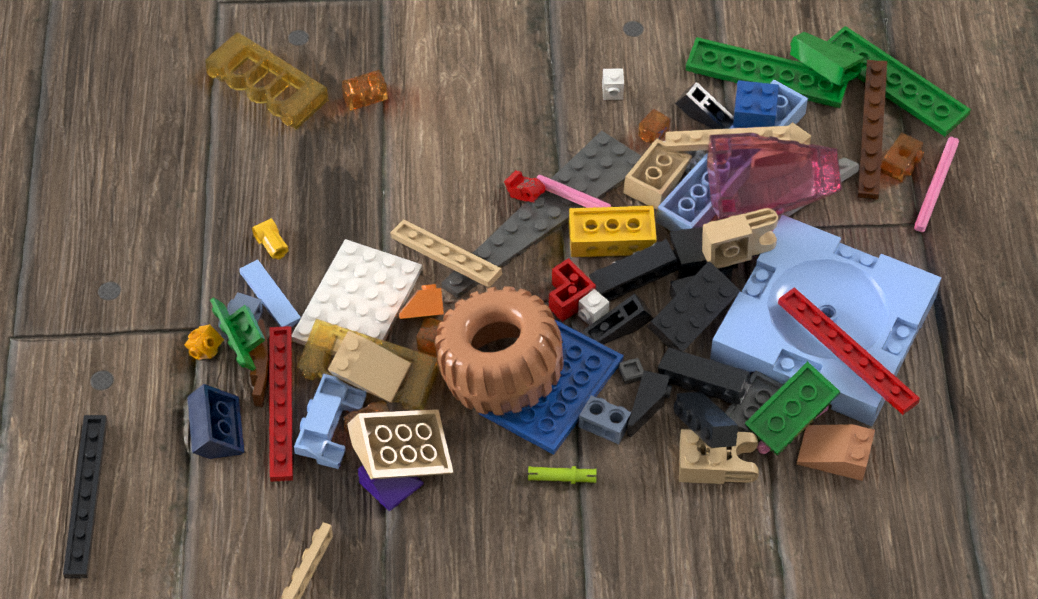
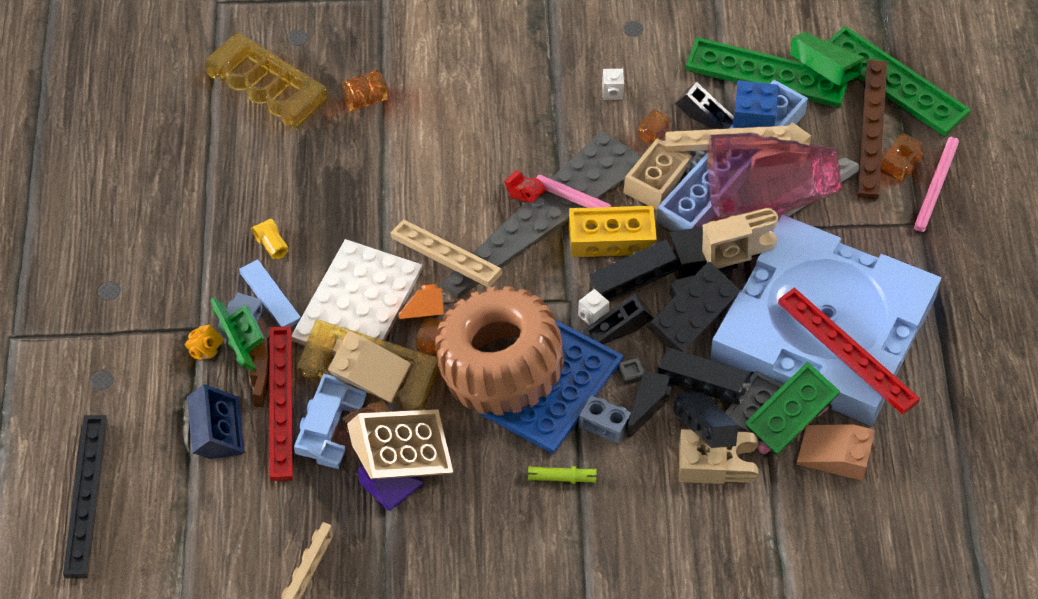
(570, 287): red brick -> none

